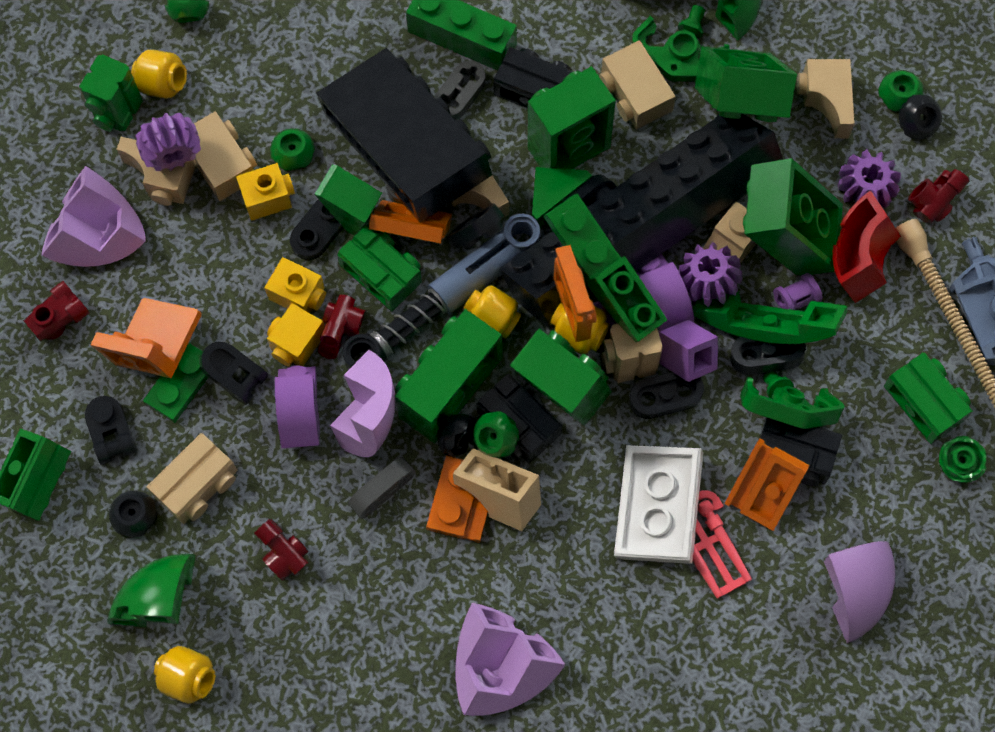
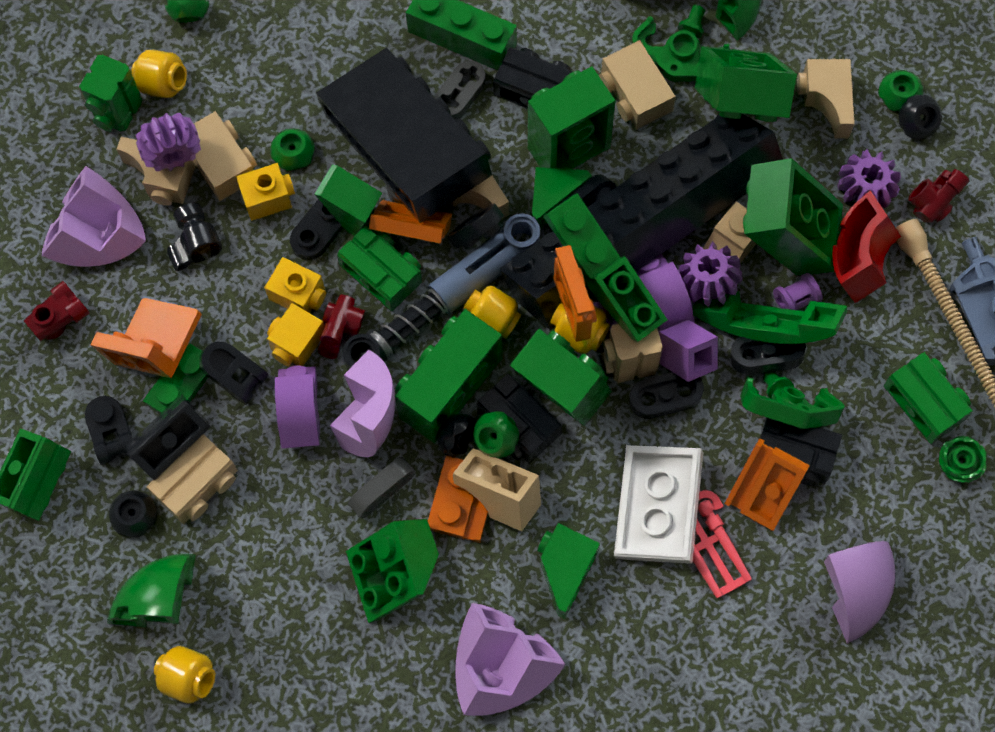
(167, 437): none -> black brick
(195, 239): none -> black piece
(285, 554): dark red plate -> none
(393, 566): none -> green slope
(565, 564): none -> green slope

